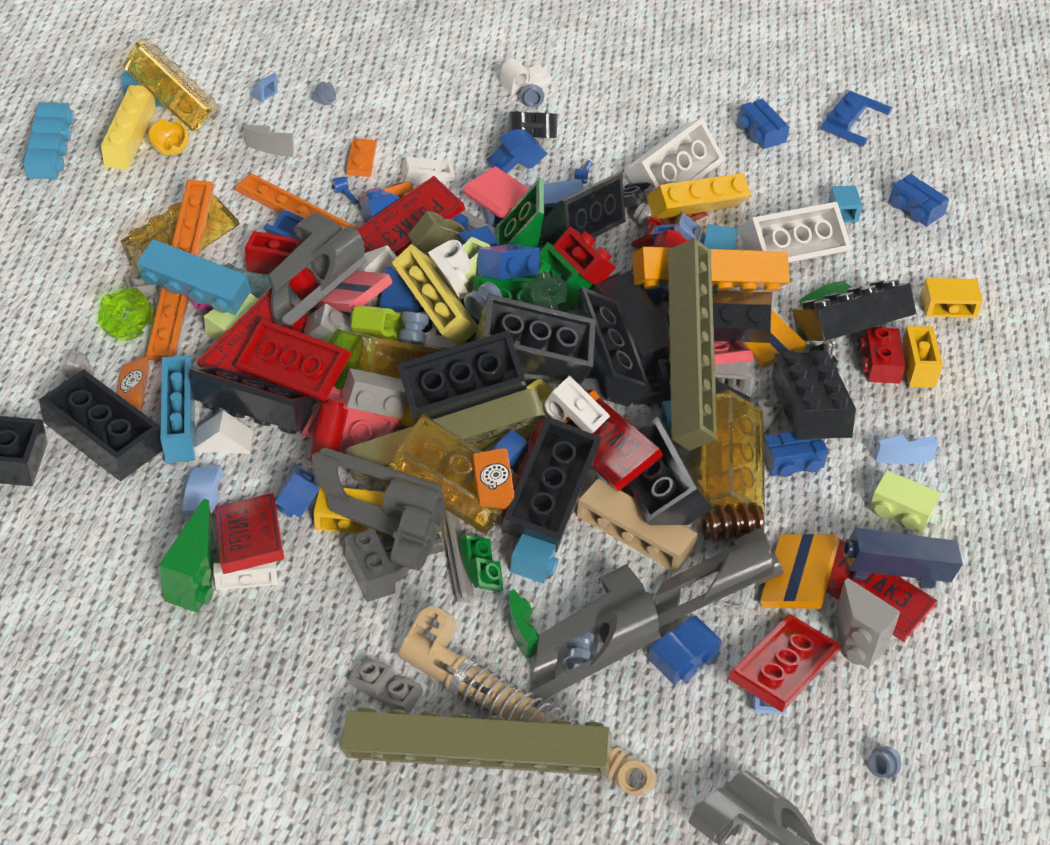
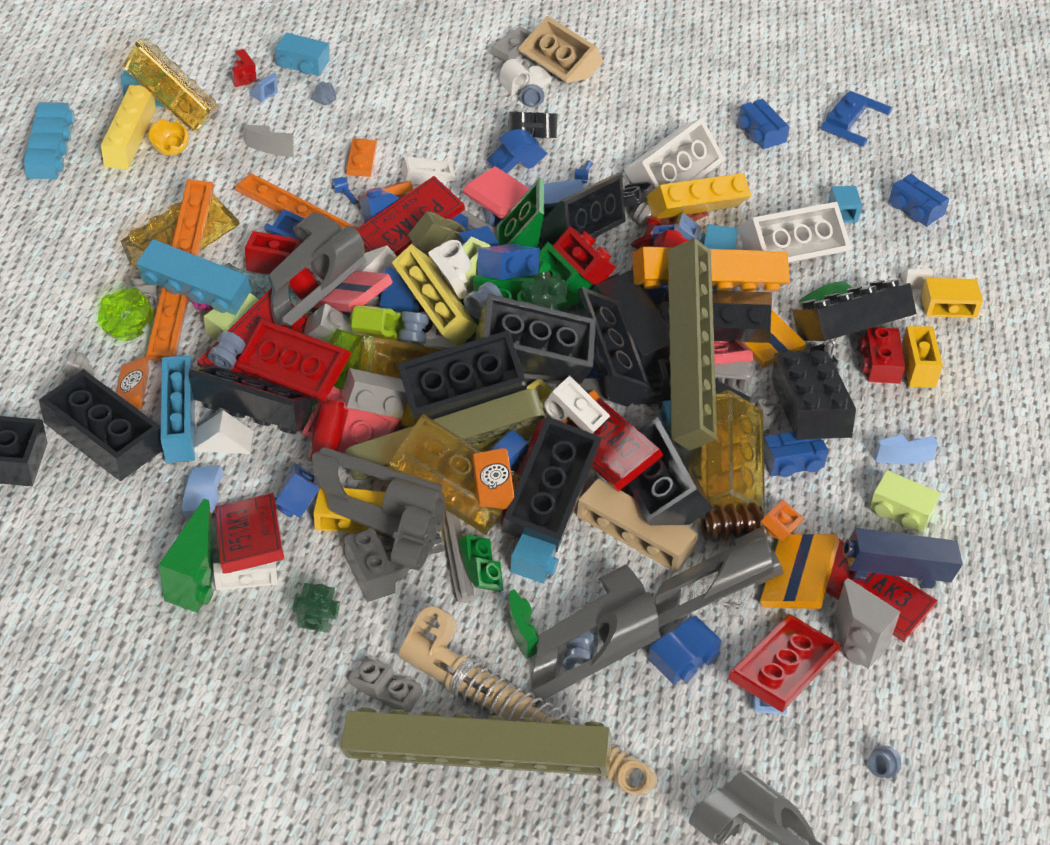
(226, 350): none -> sand blue wheel
(244, 69): none -> red bracket
(302, 54): none -> dark azure brick
(316, 607): none -> clear green brick
(508, 46): none -> light grey plate
(561, 51): none -> tan slope
(782, 521): none -> orange plate
(916, 277): none -> white slope

